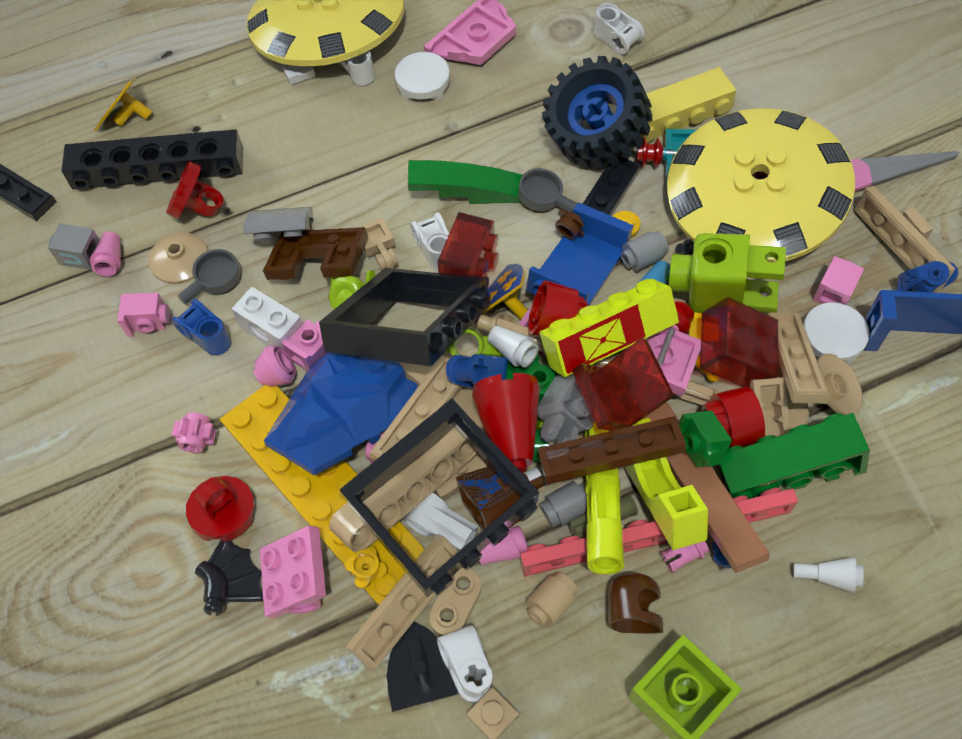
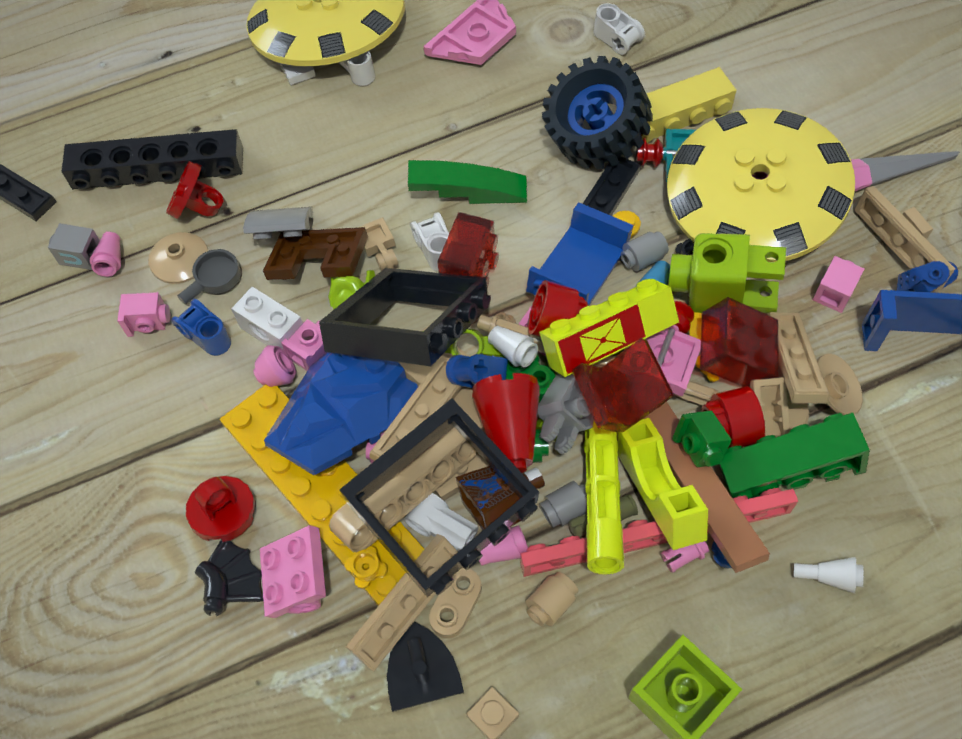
(130, 104): yellow shield -> none
(193, 432): bright pink gear -> none
(422, 76): white tile -> none
(465, 658): white piece -> none
(507, 288): shield -> none
(543, 191): dark grey piece -> none
(569, 225): reddish brown plate -> none
(611, 450): reddish brown plate -> none
(630, 602): reddish brown helmet -> none
(837, 331): white tile -> none

